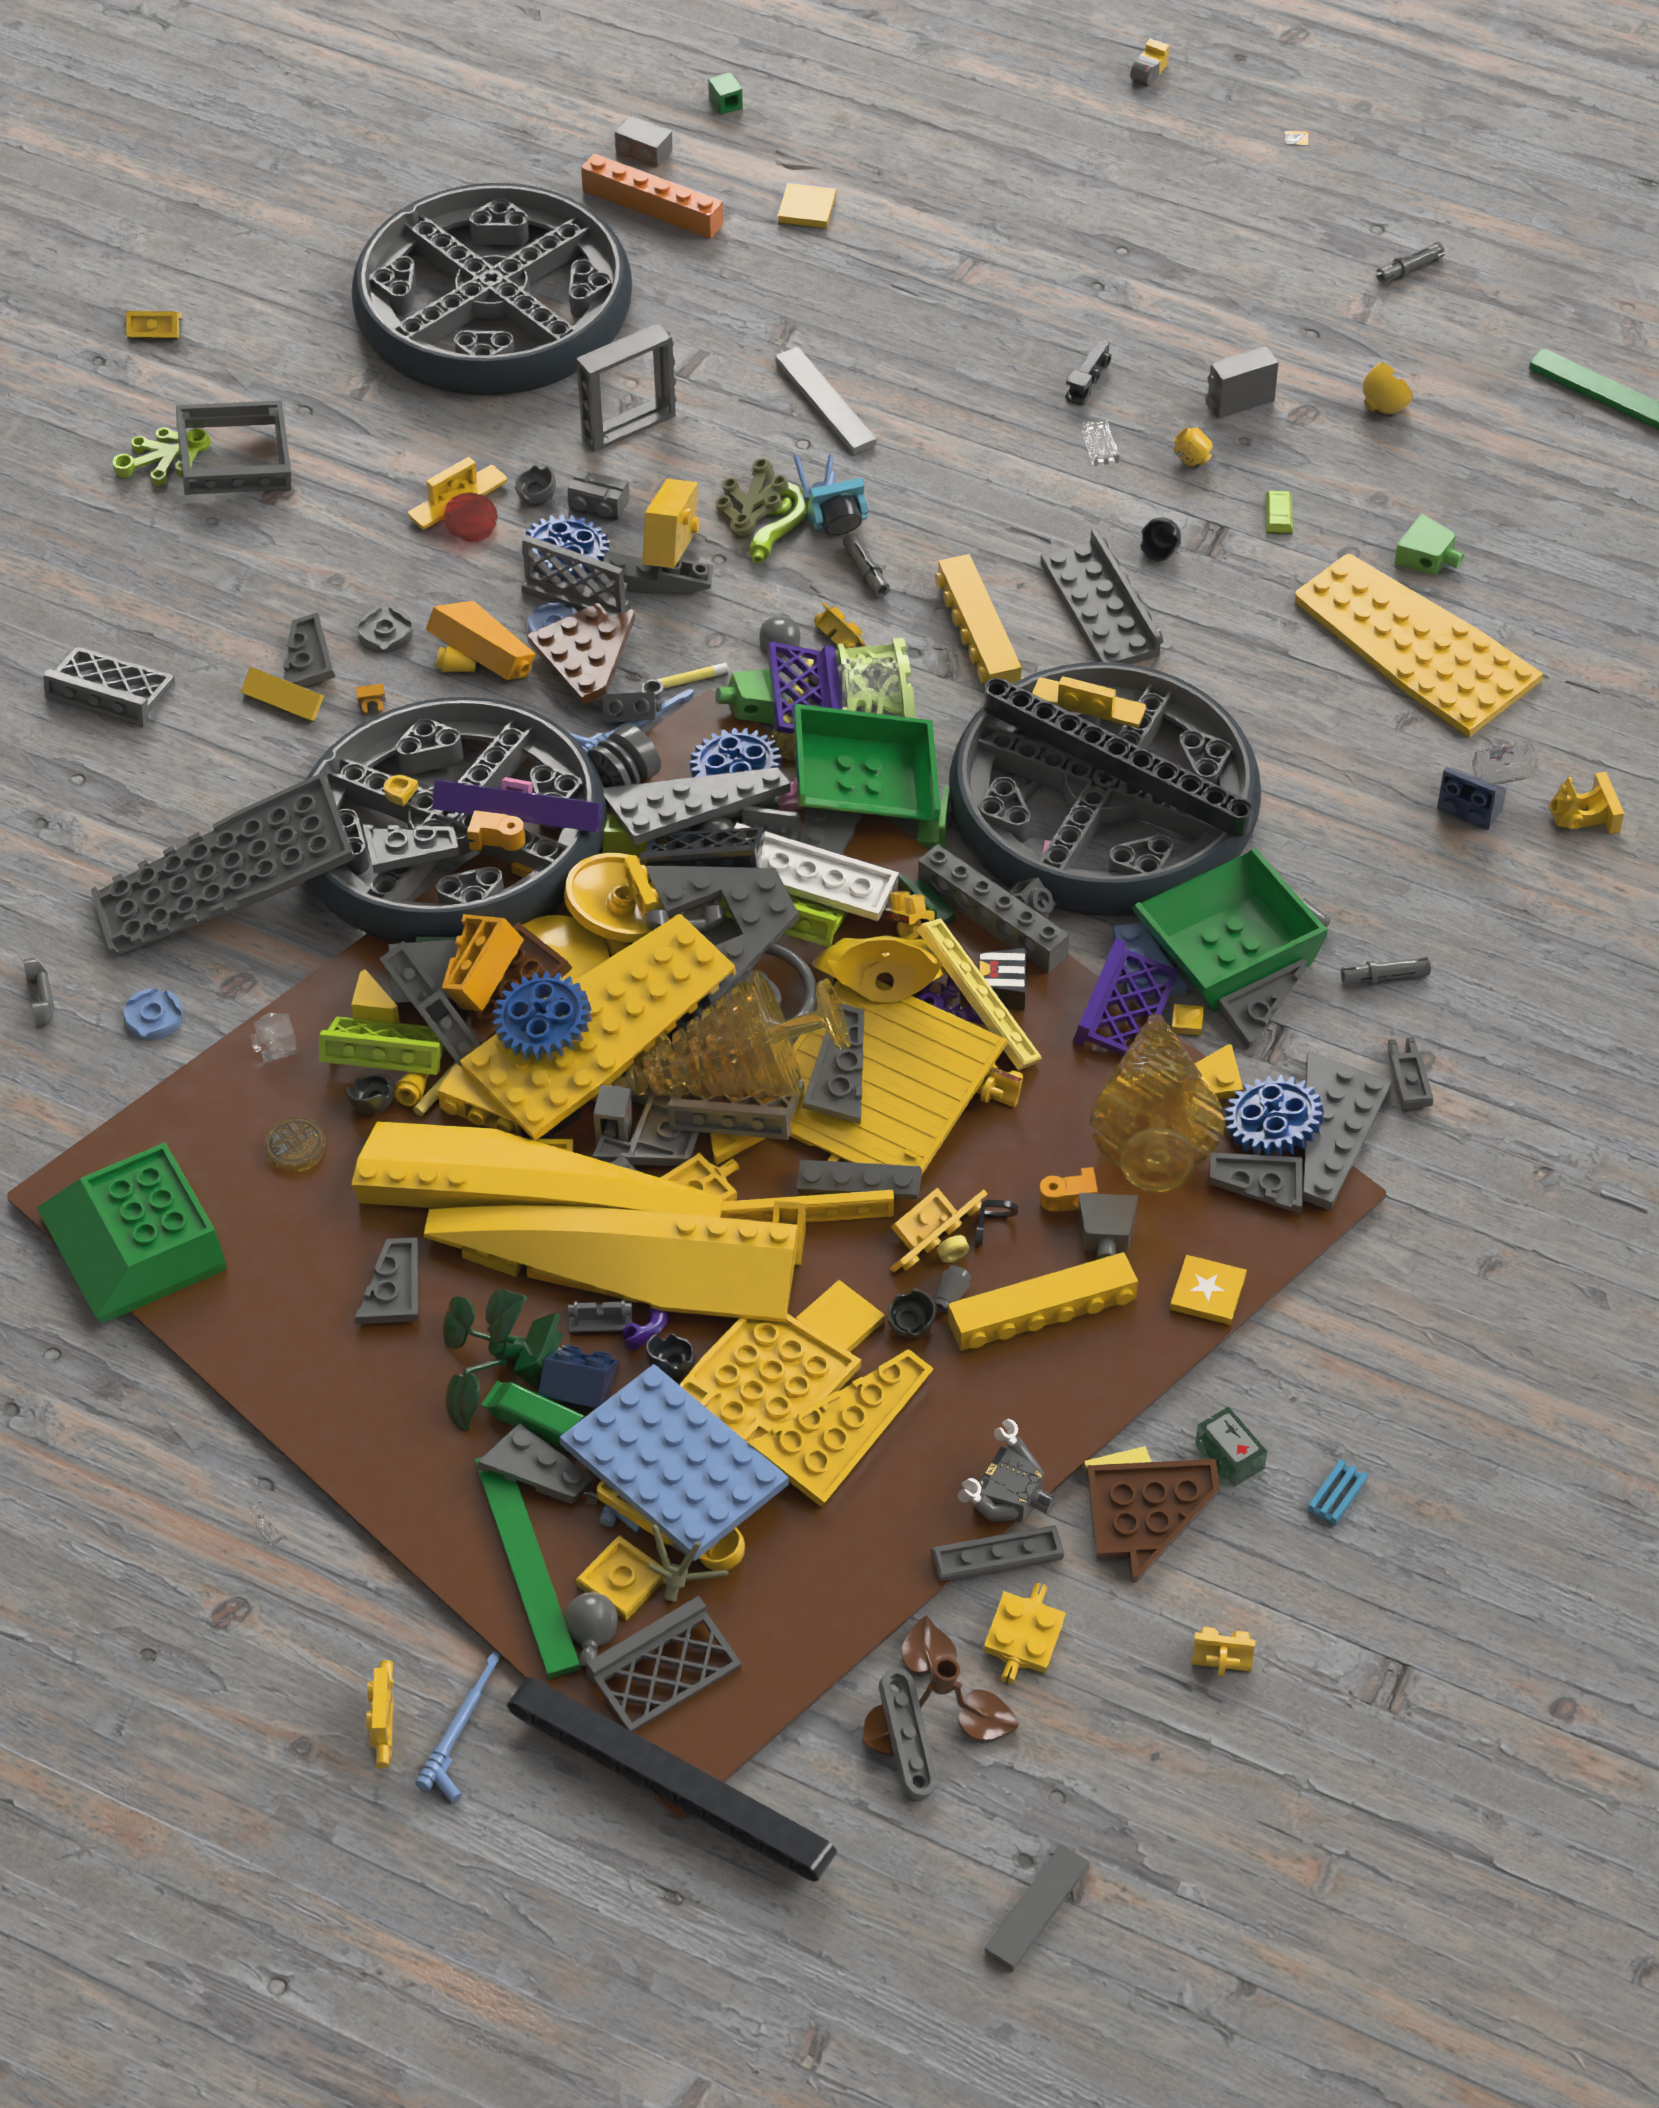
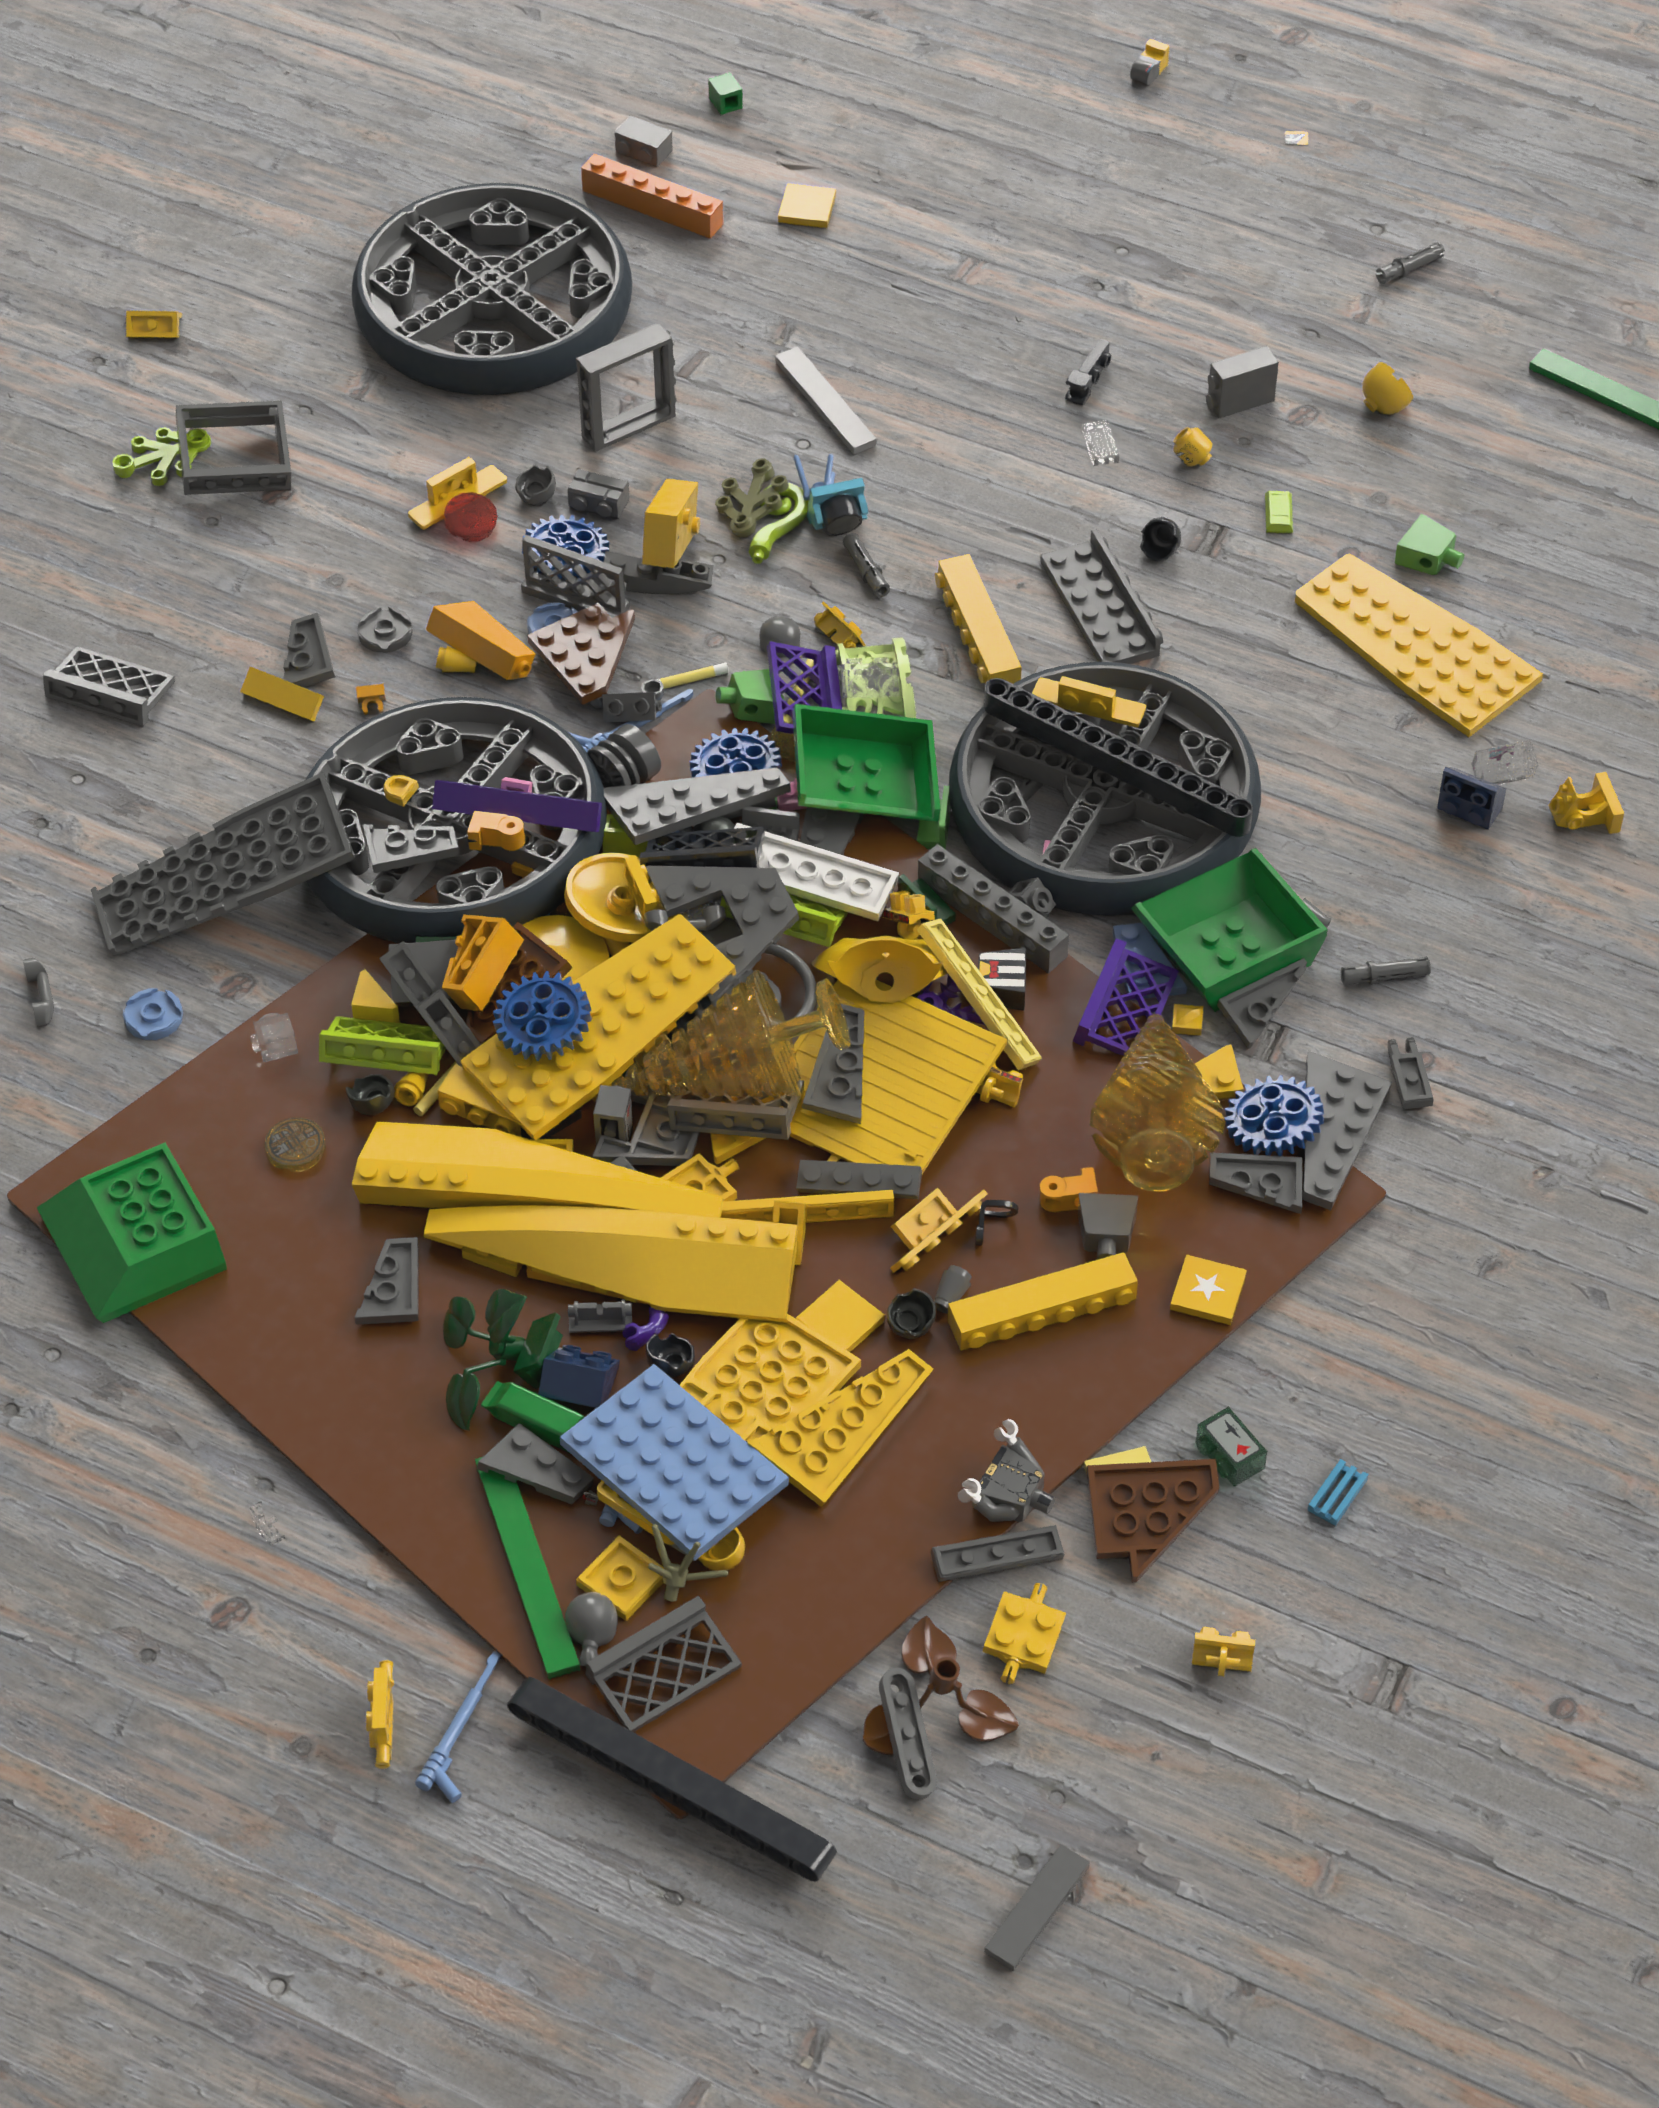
(953, 1249): light yellow tile -> none

